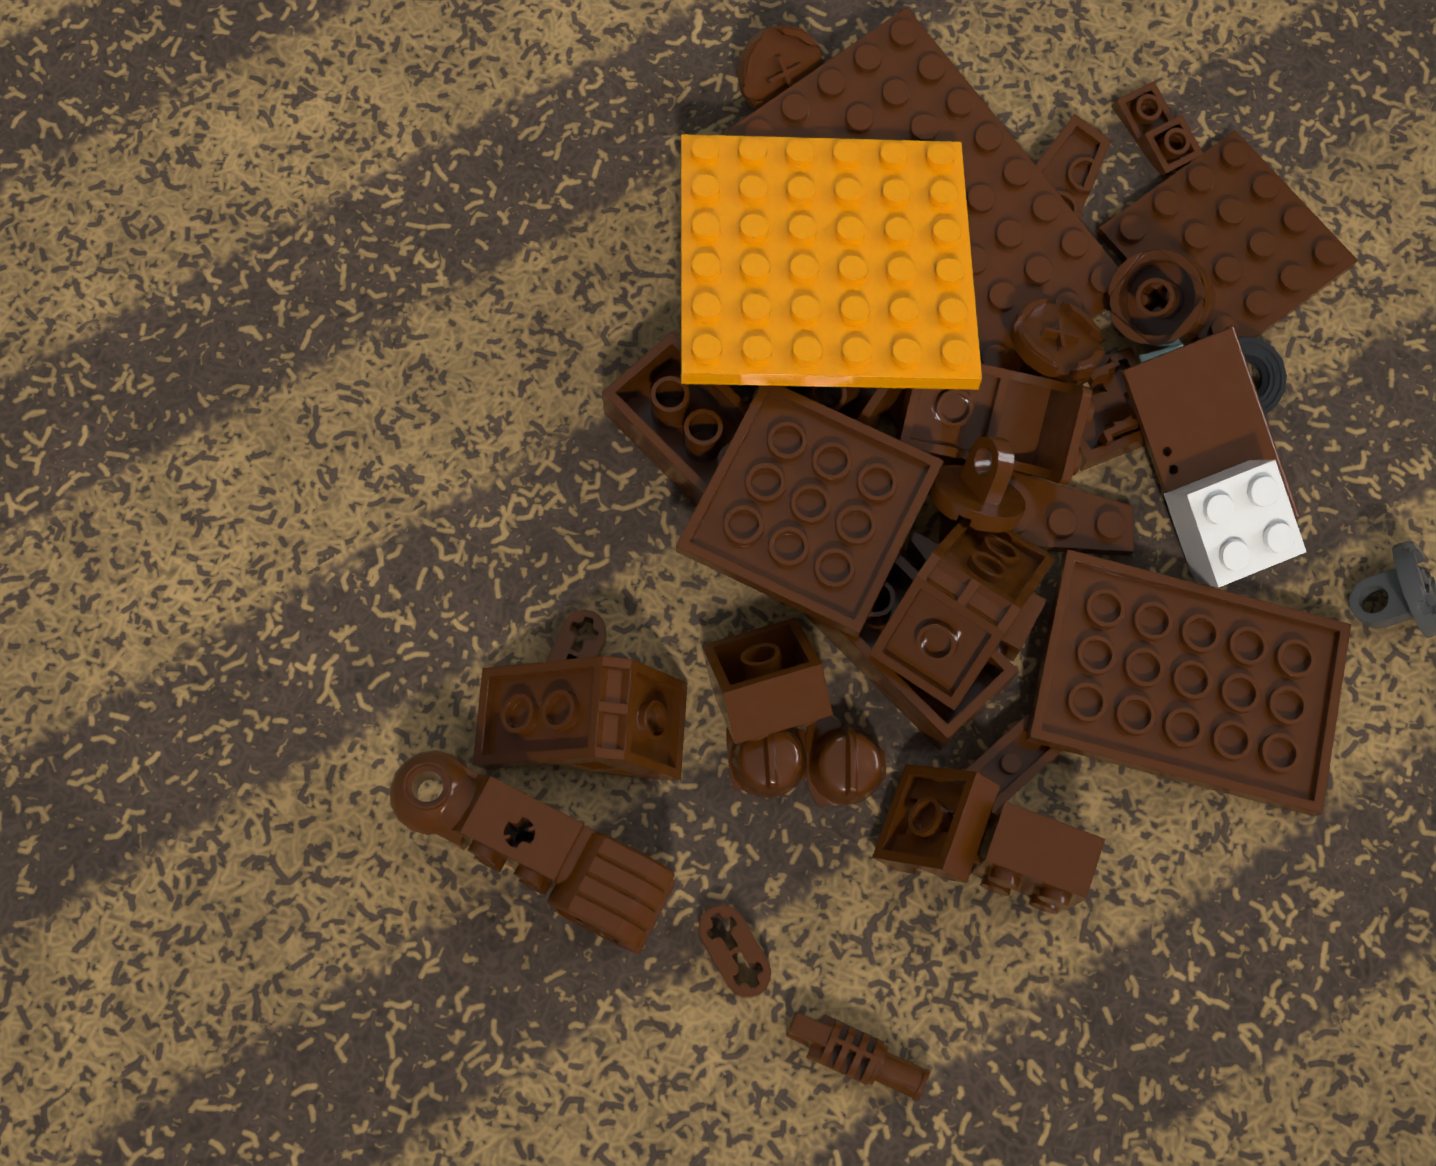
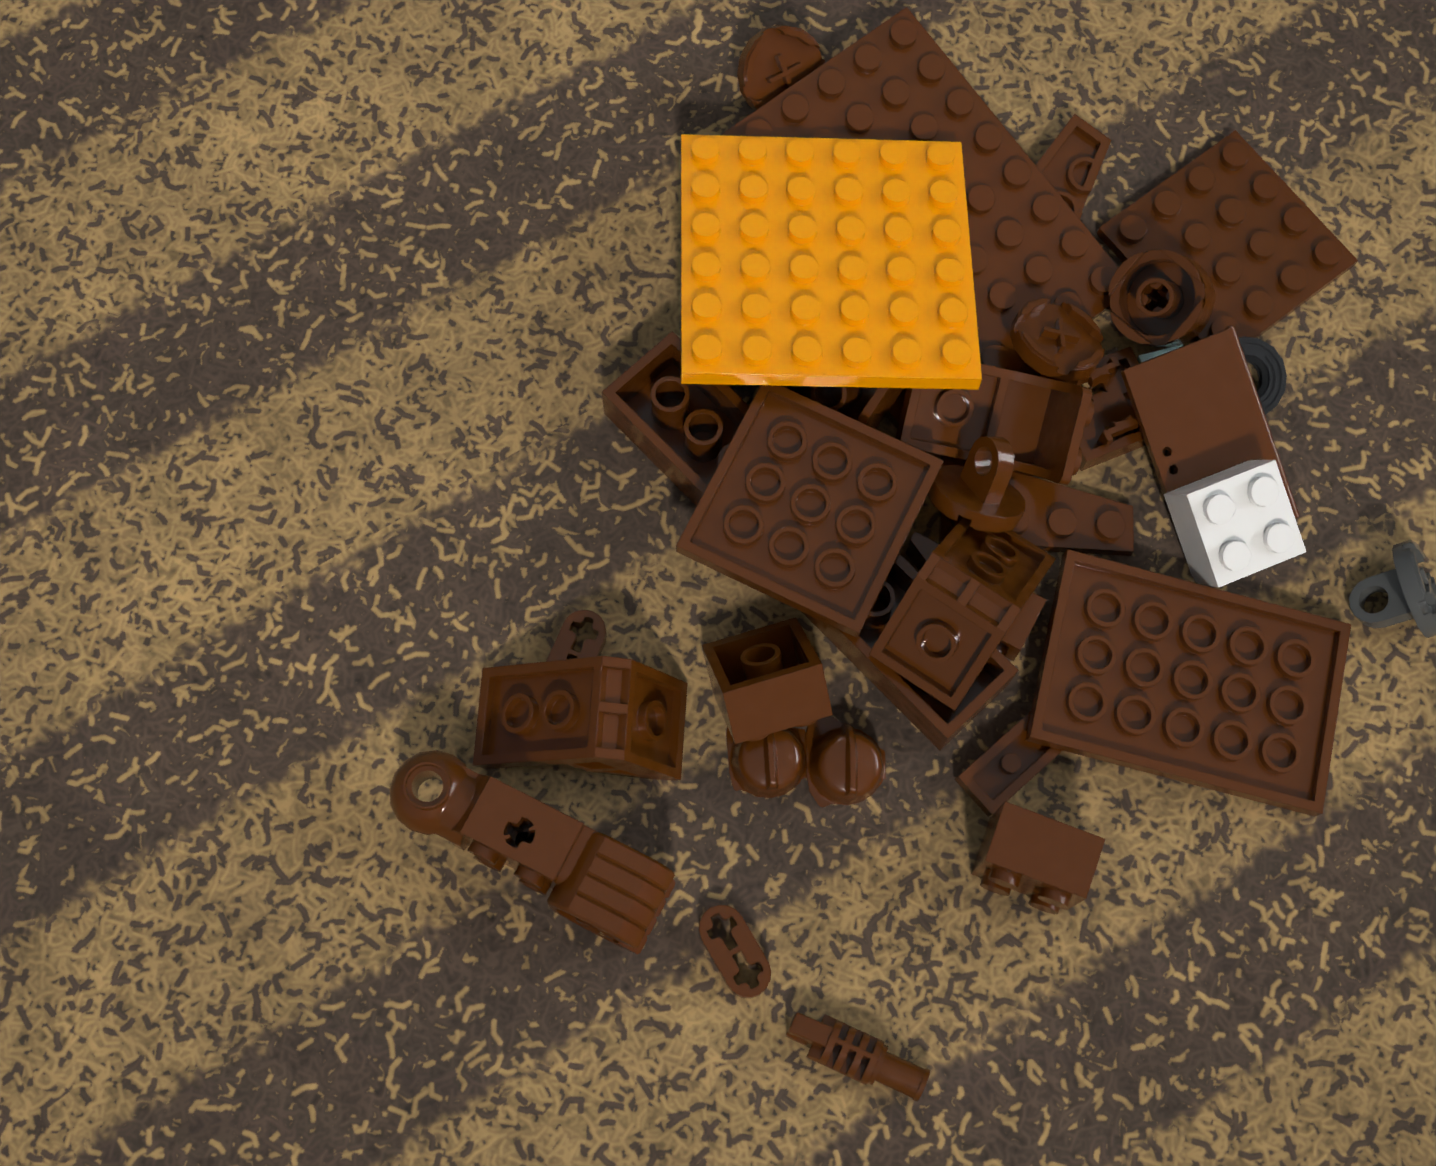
(922, 825): reddish brown brick -> none
(1160, 136): reddish brown slope -> none

